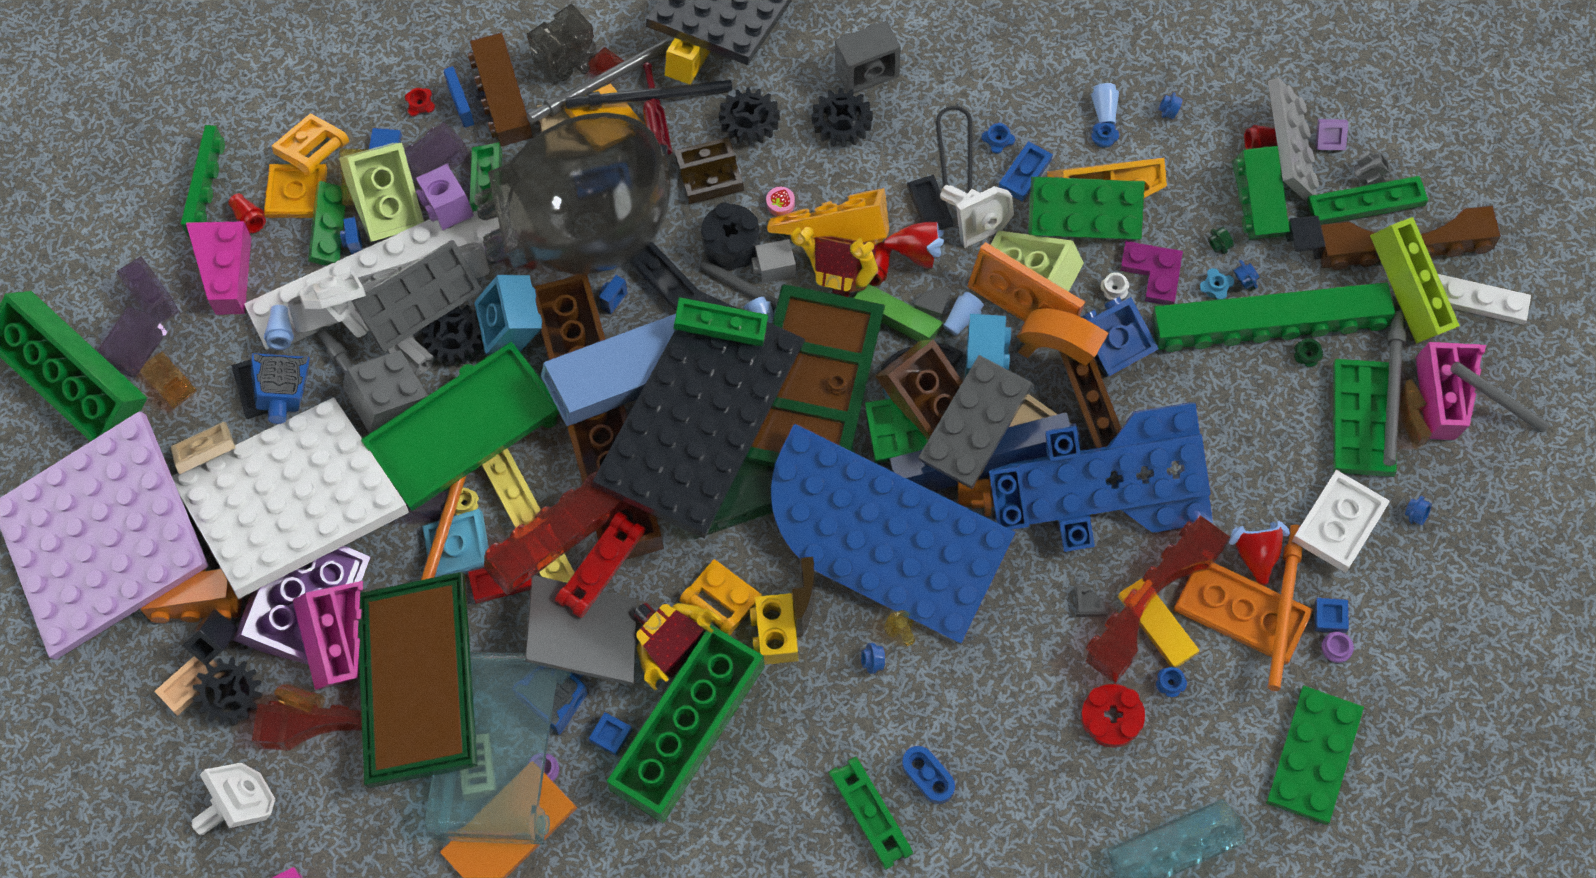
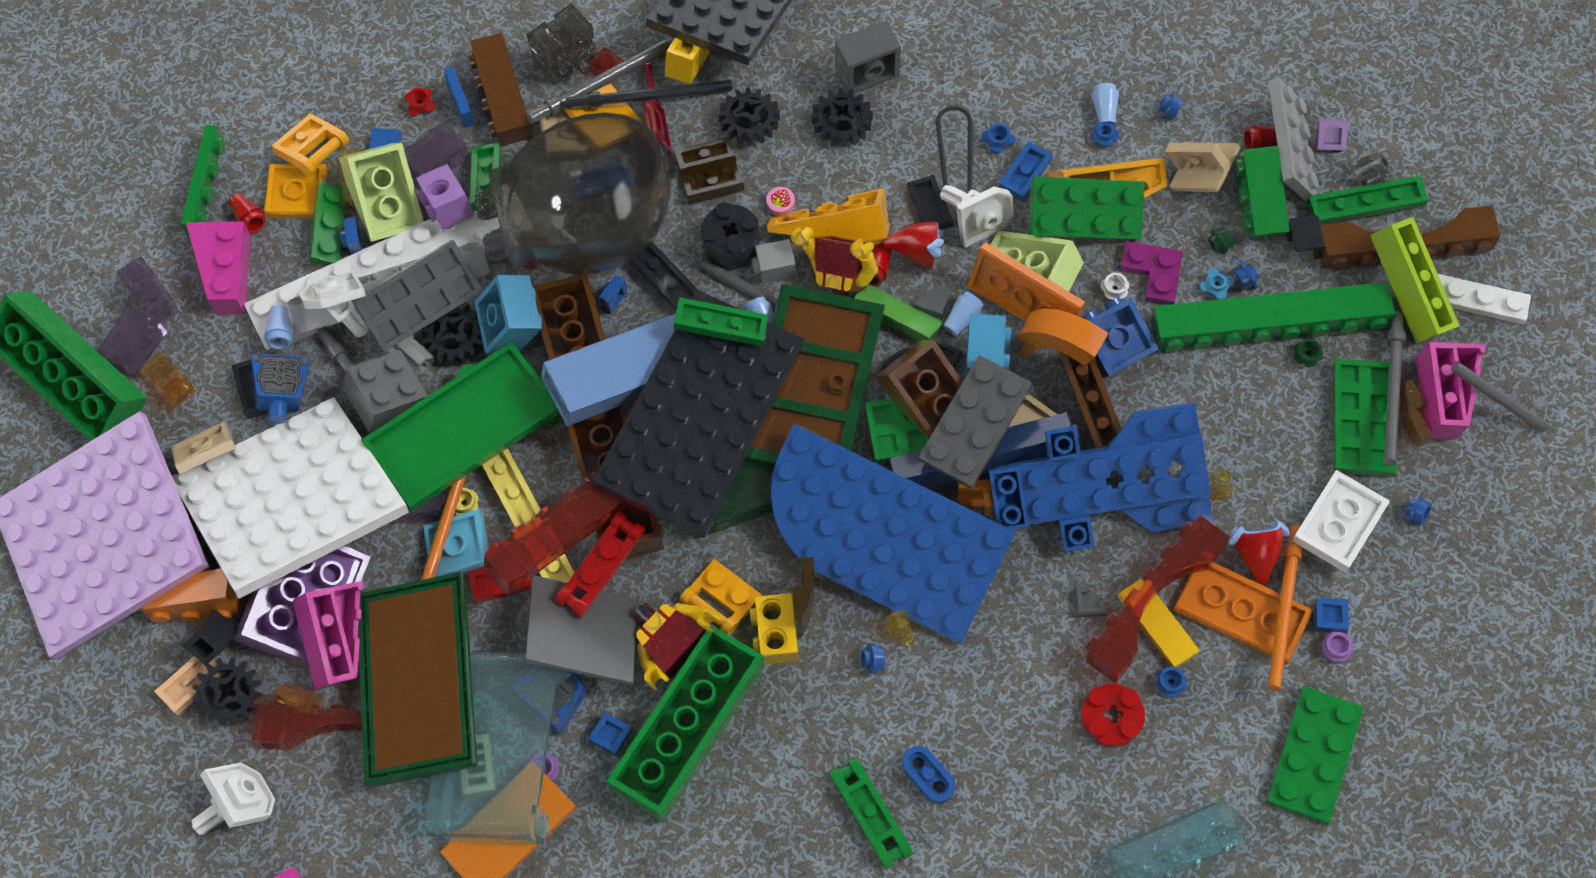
(1201, 165): none -> tan bracket
(1222, 486): none -> clear yellow plate

